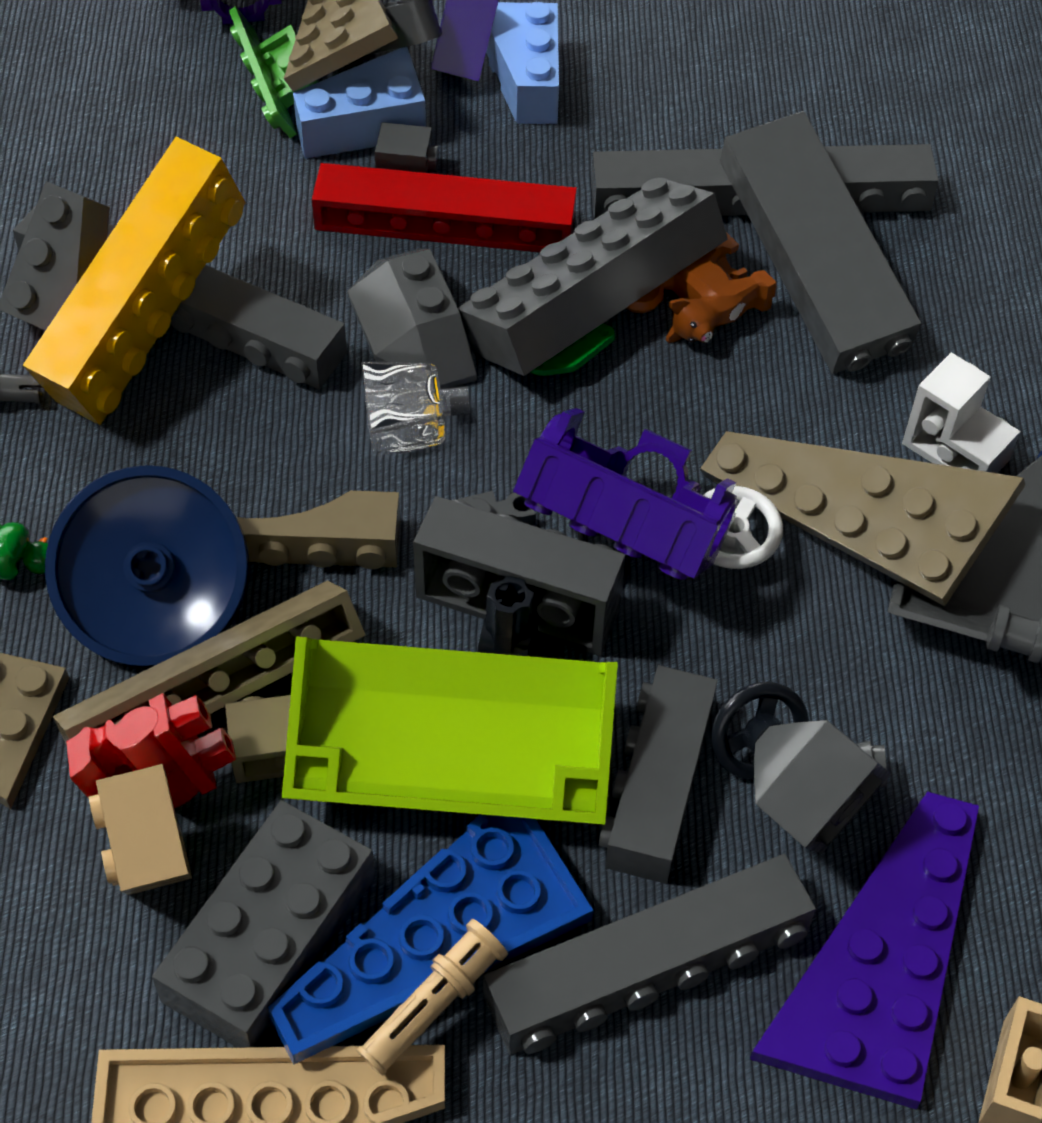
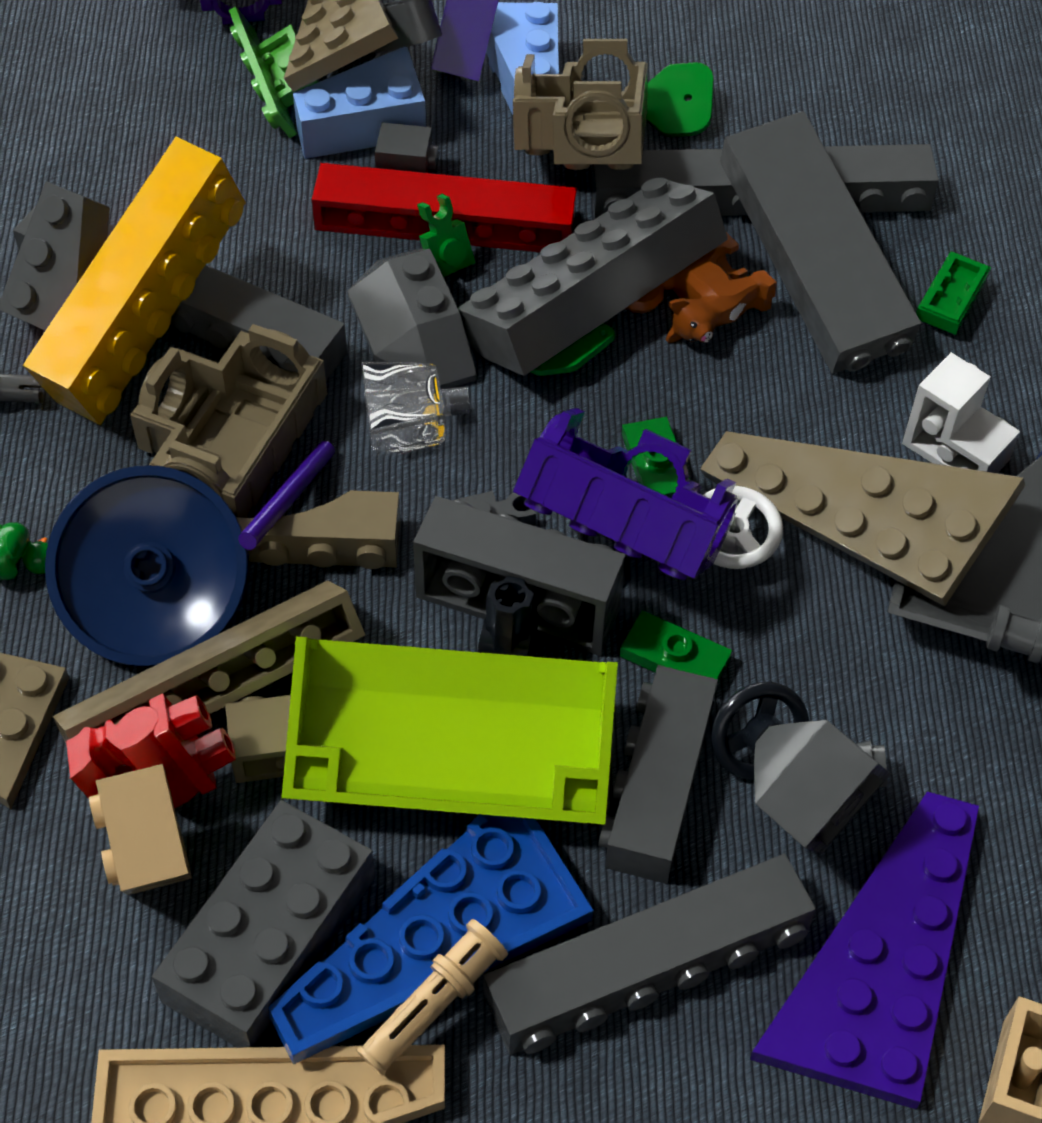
(230, 417): none -> dark tan piece
(286, 495): none -> dark purple bar
(446, 238): none -> green plate
(582, 118): none -> dark tan piece
(651, 467): none -> green plate
(666, 644): none -> green plate
(667, 95): none -> green piece
(953, 292): none -> green plate

